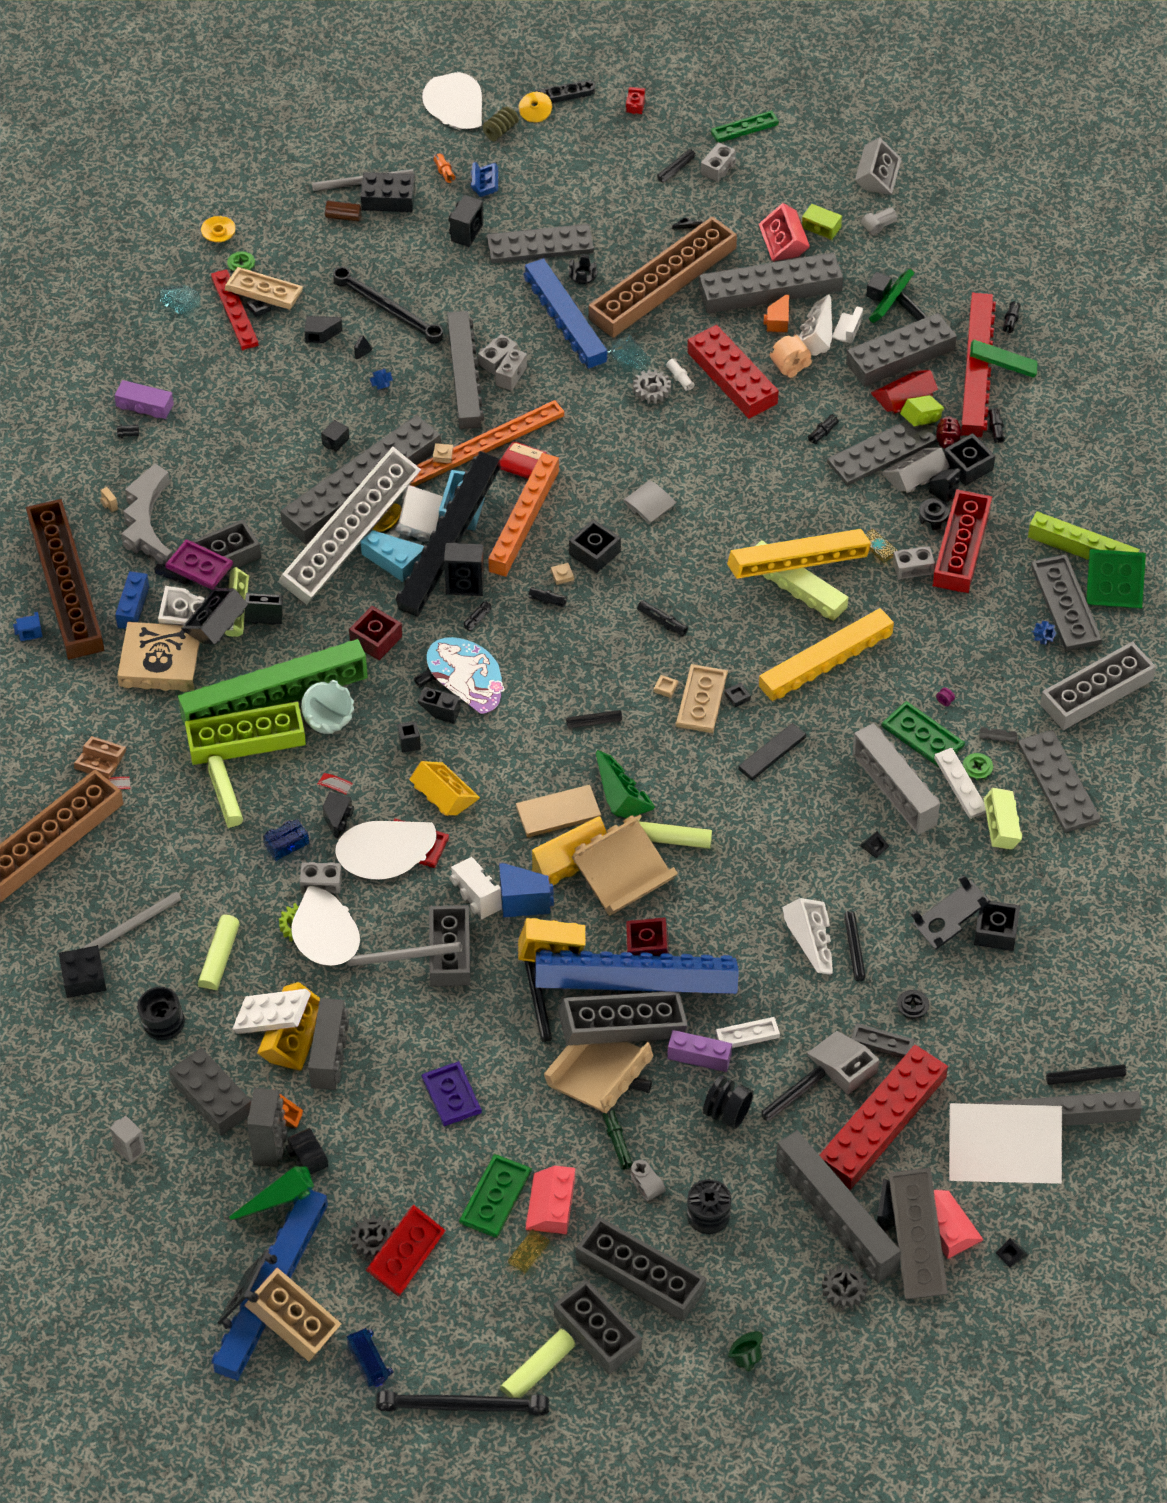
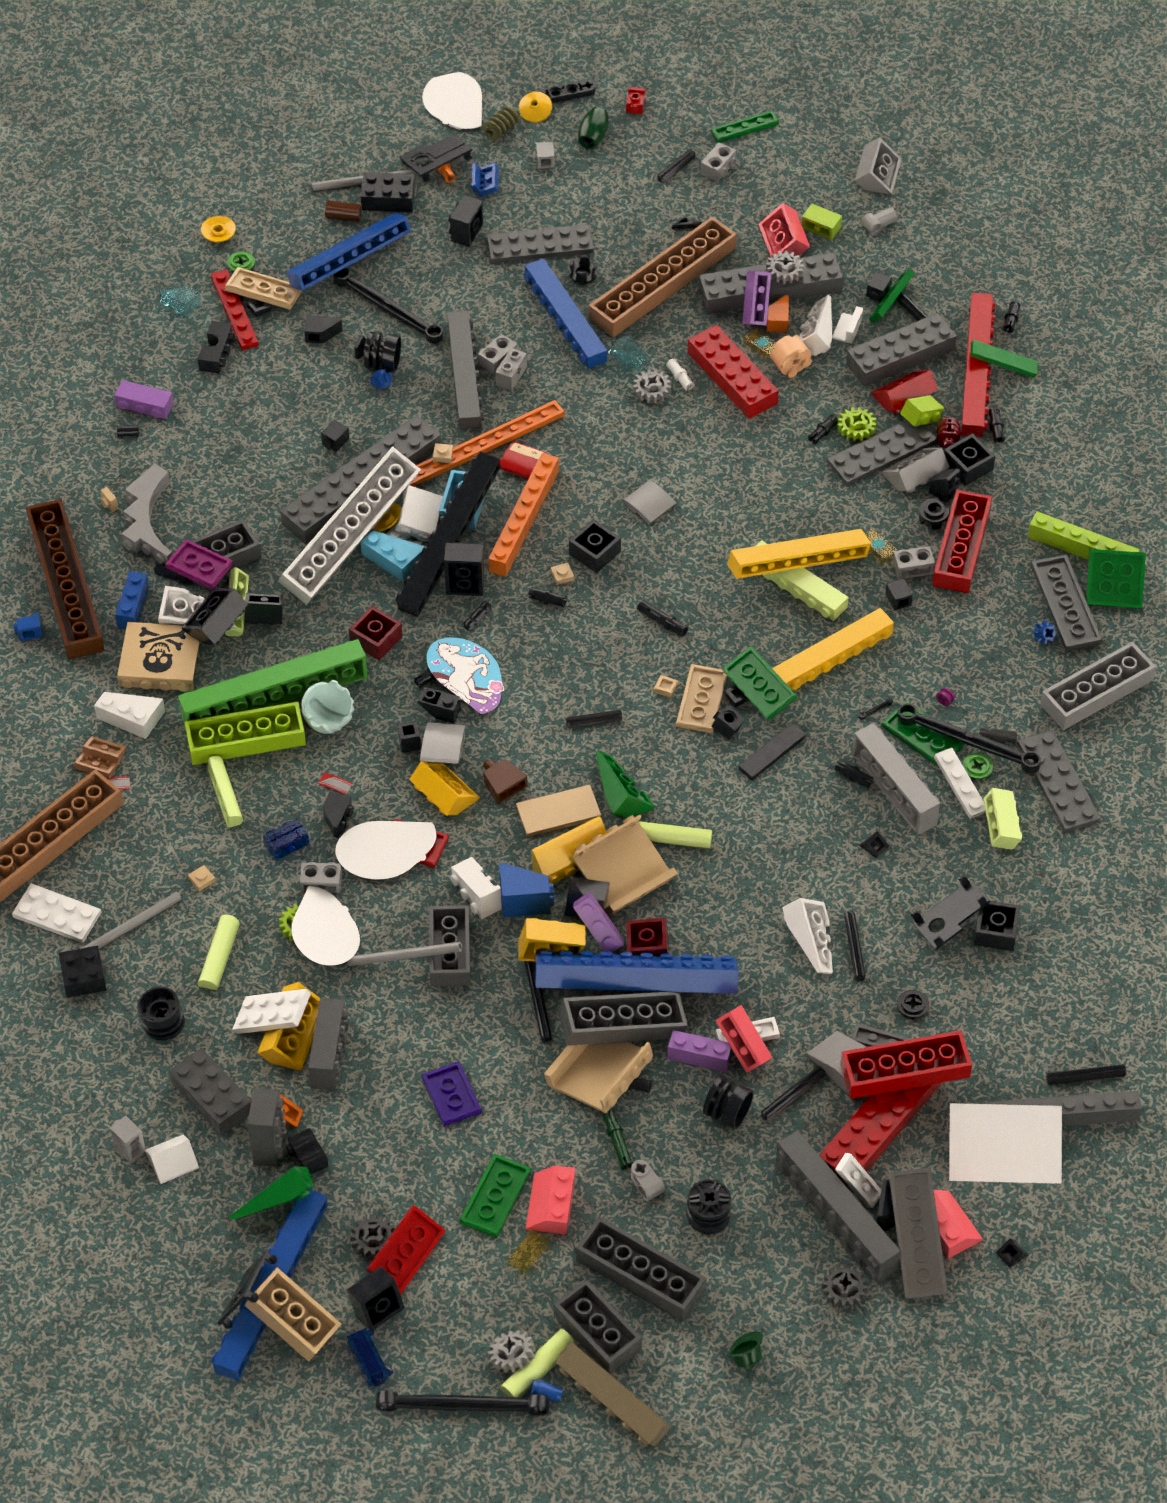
(56, 913): none -> white plate
(130, 712): none -> white wedge
(172, 1158): none -> white slope
(201, 878): none -> tan plate
(214, 358): none -> black arch
(348, 251): none -> blue brick
(375, 1298): none -> black brick
(378, 351): none -> black wheel
(438, 155): none -> black piece
(443, 743): none -> light grey slope
(503, 779): none -> reddish brown torso
(512, 1351): none -> light grey gear
(543, 1388): none -> blue cone
(545, 155): none -> light grey brick
(579, 887): none -> black slope
(593, 128): none -> dark green piece
(598, 923): none -> medium lavender brick
(613, 1395): none -> dark tan brick
(727, 722): none -> black brick
(743, 1039): none -> coral brick
(756, 298): none -> medium lavender brick
(759, 683): none -> green tile
(760, 342): none -> clear yellow tile
(785, 267): none -> light grey gear
(854, 773): none -> black pin
(856, 424): none -> lime gear
(858, 1180): none -> white plate
(862, 715): none -> black hinge
(898, 594): none -> black brick
(906, 1064): none -> red brick
(969, 738): none -> black piece

